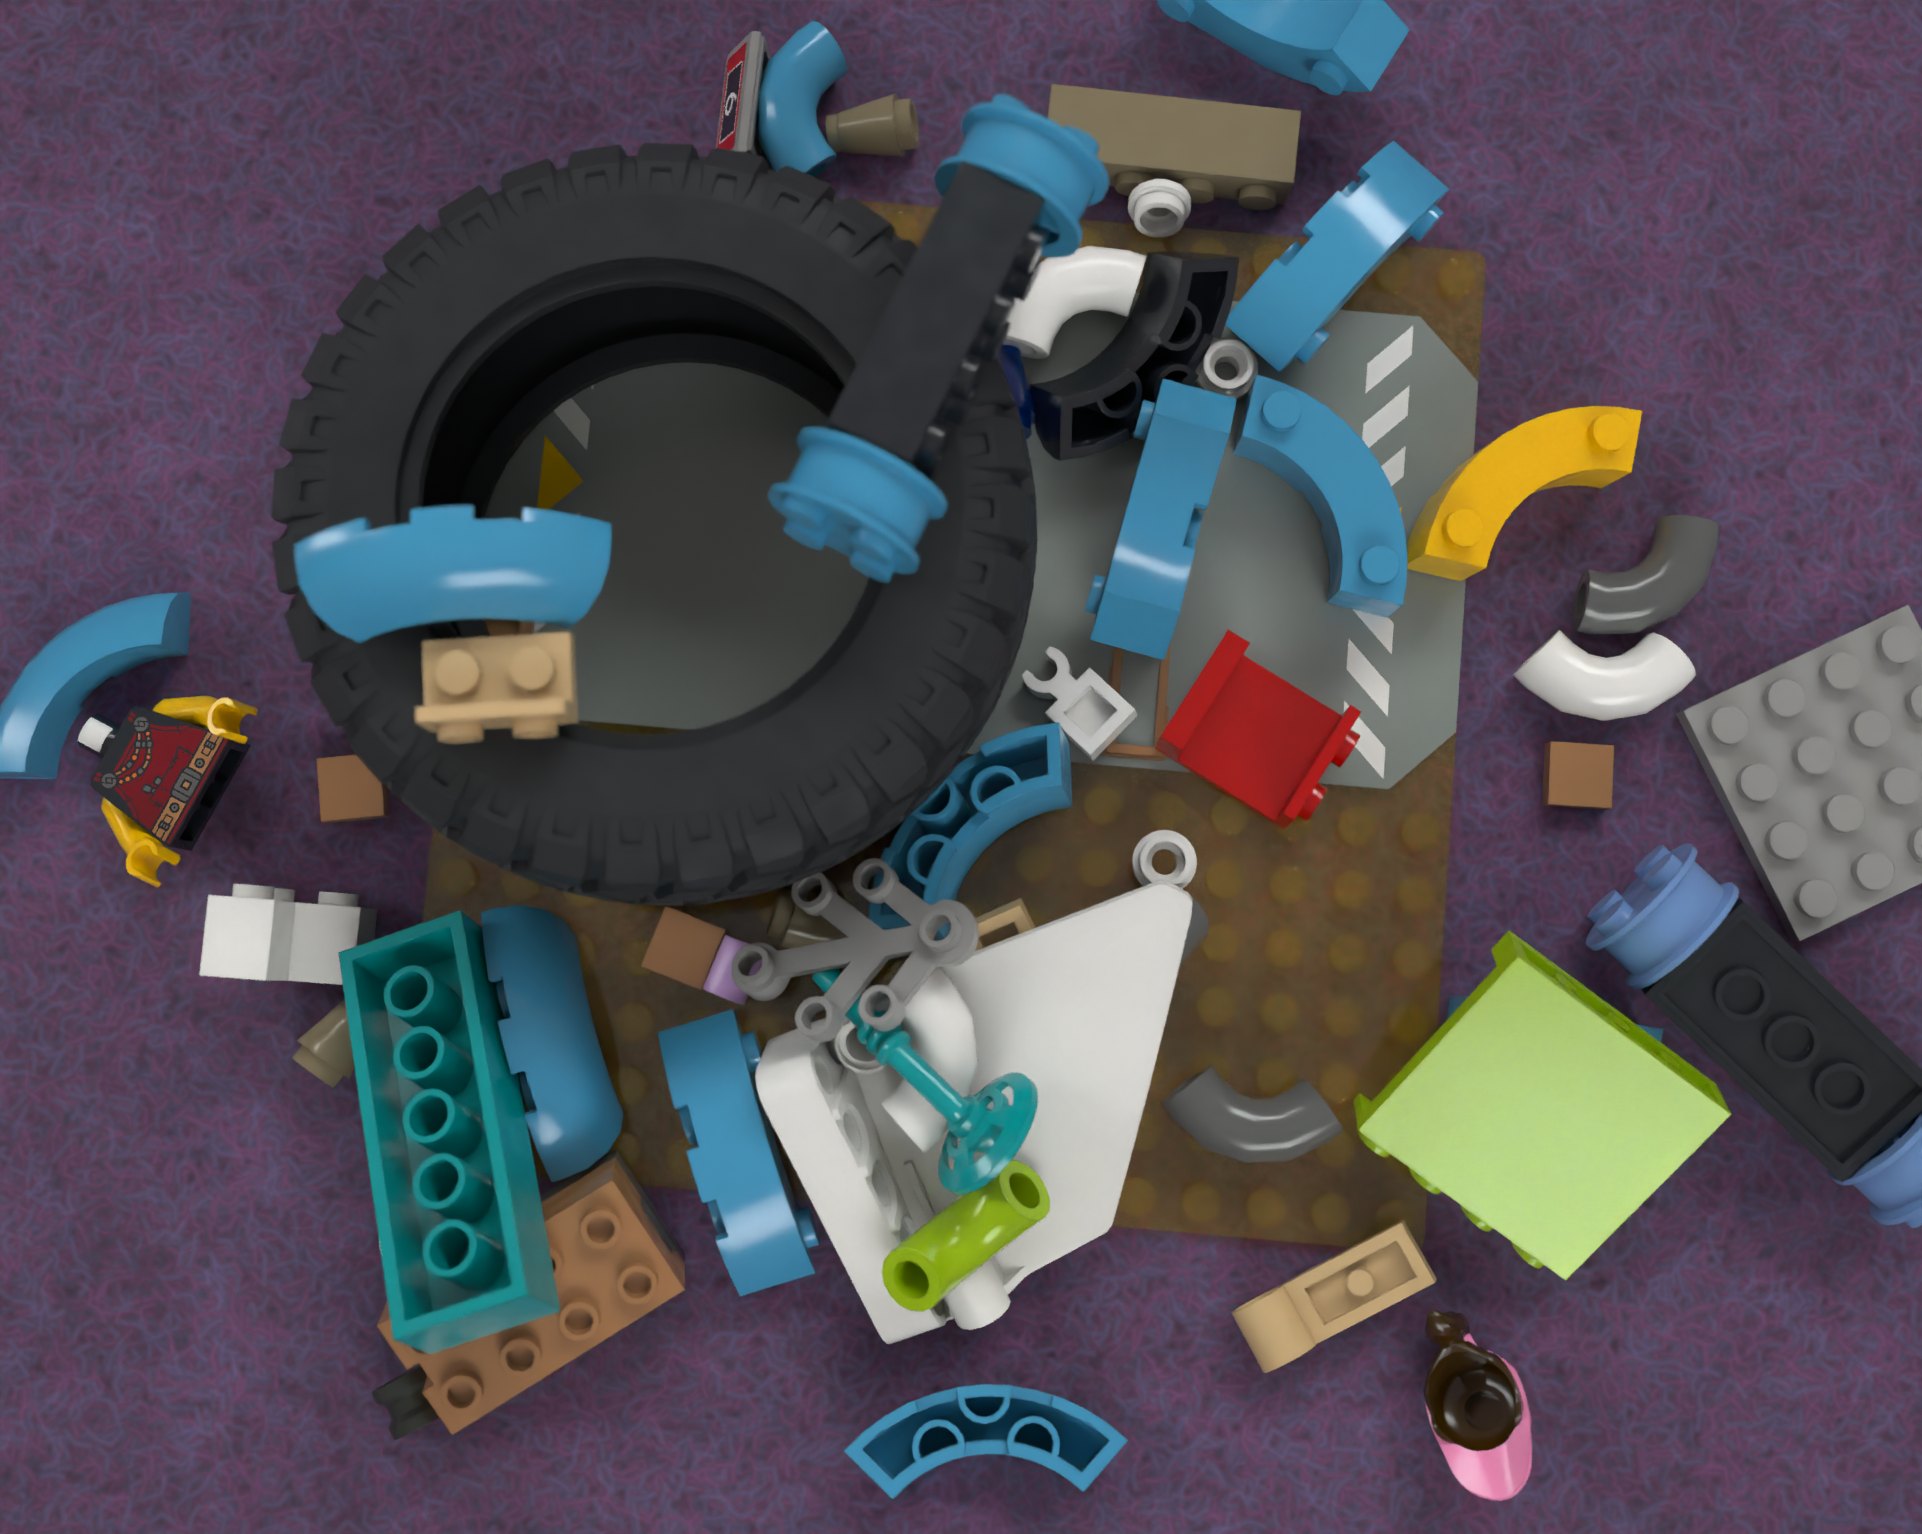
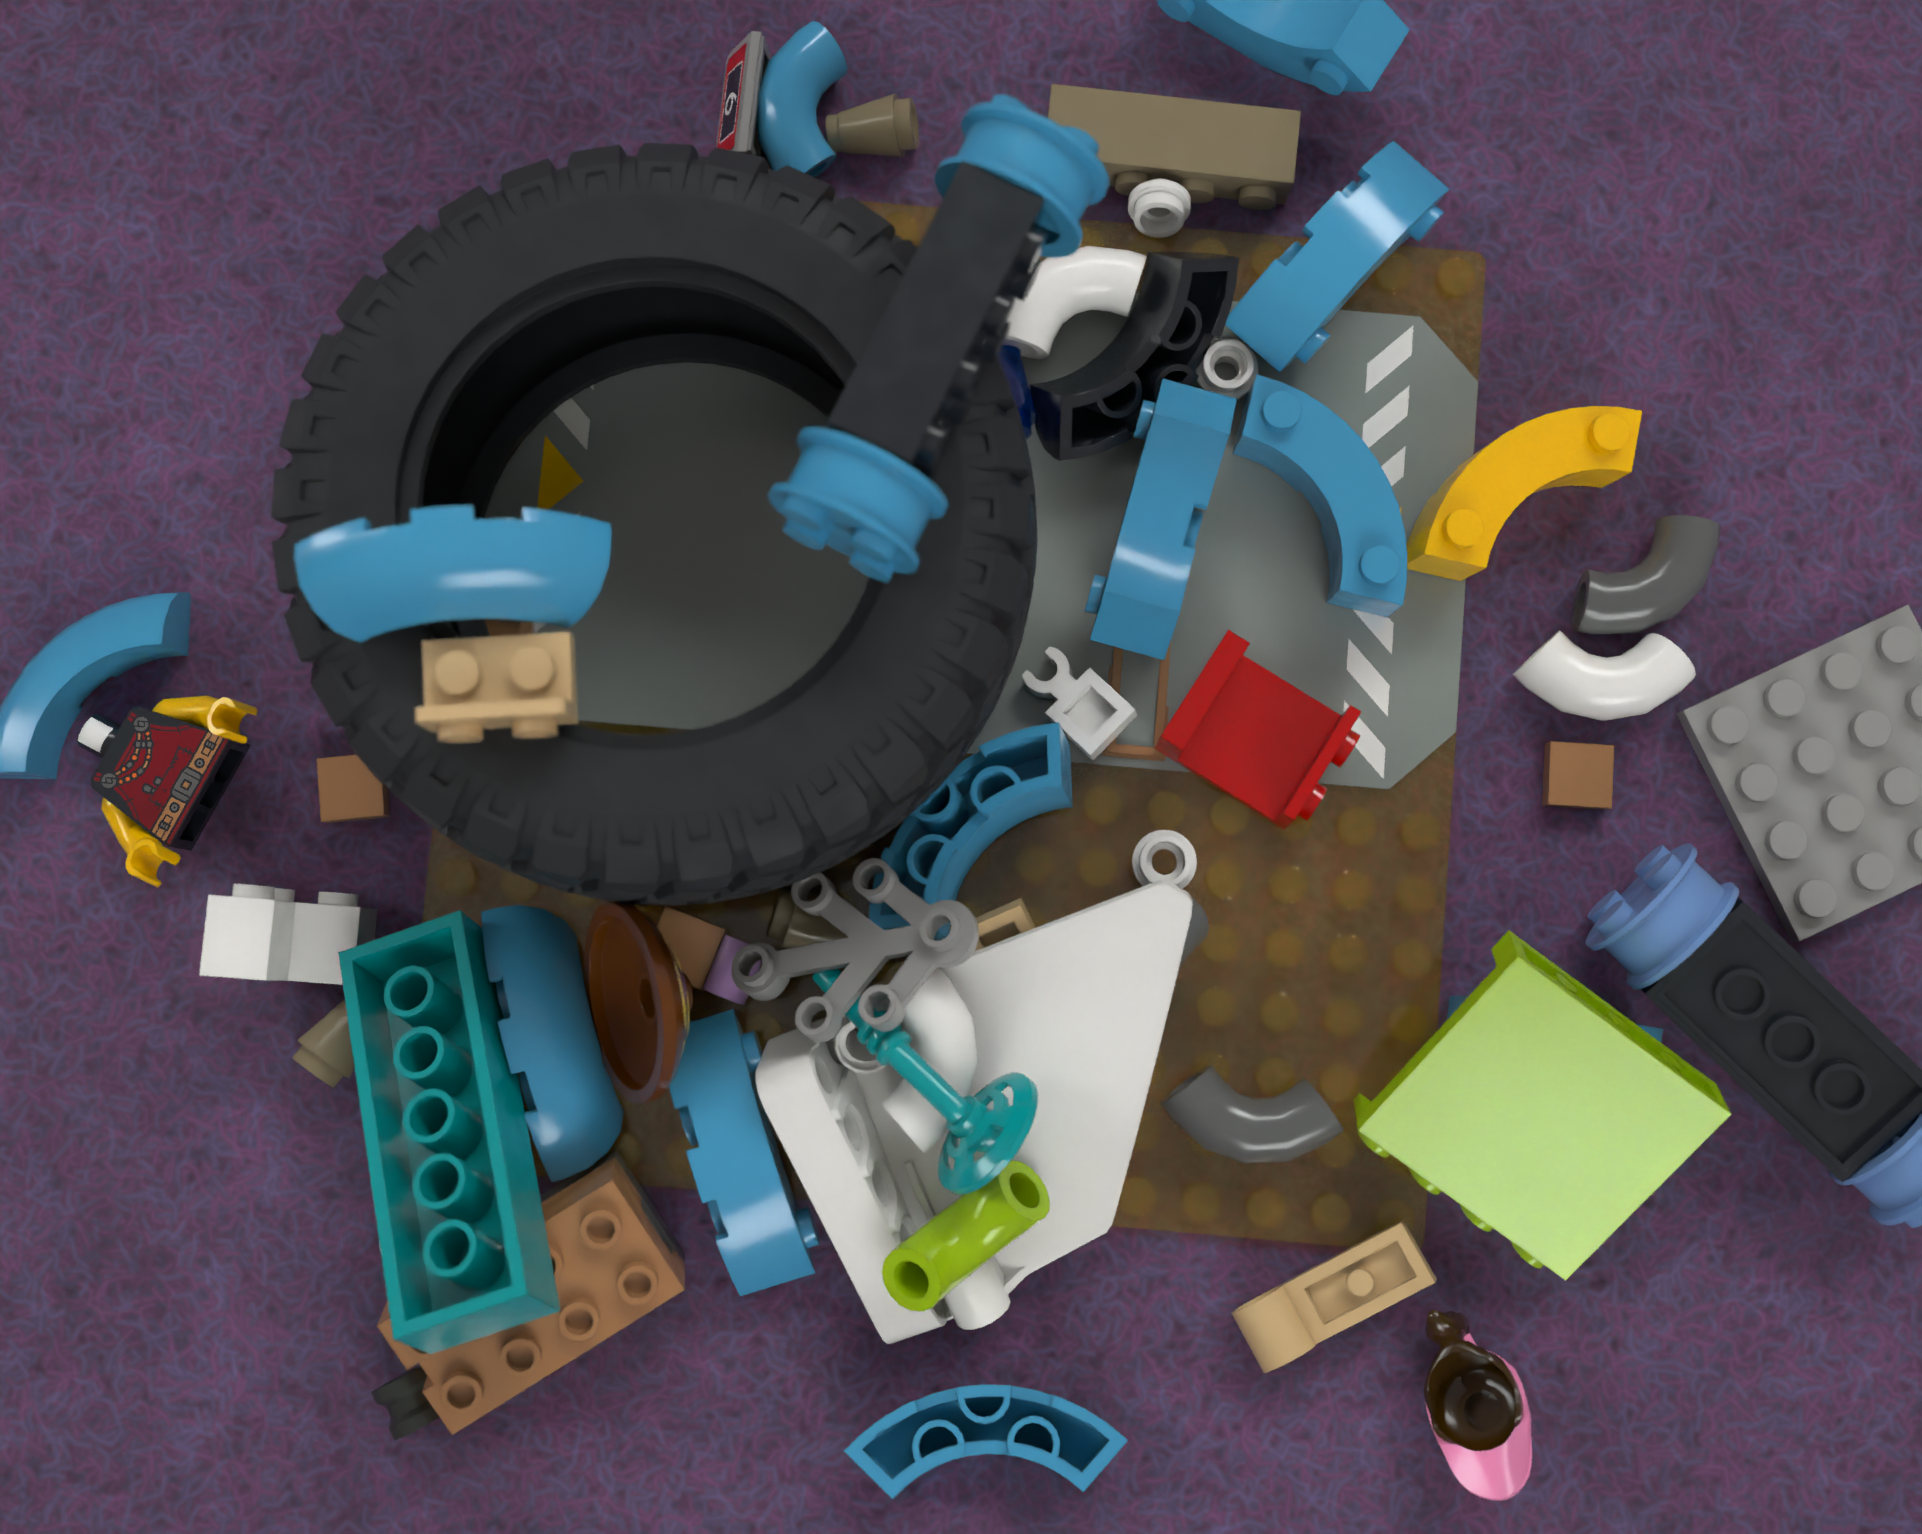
(636, 1000): none -> reddish brown dish

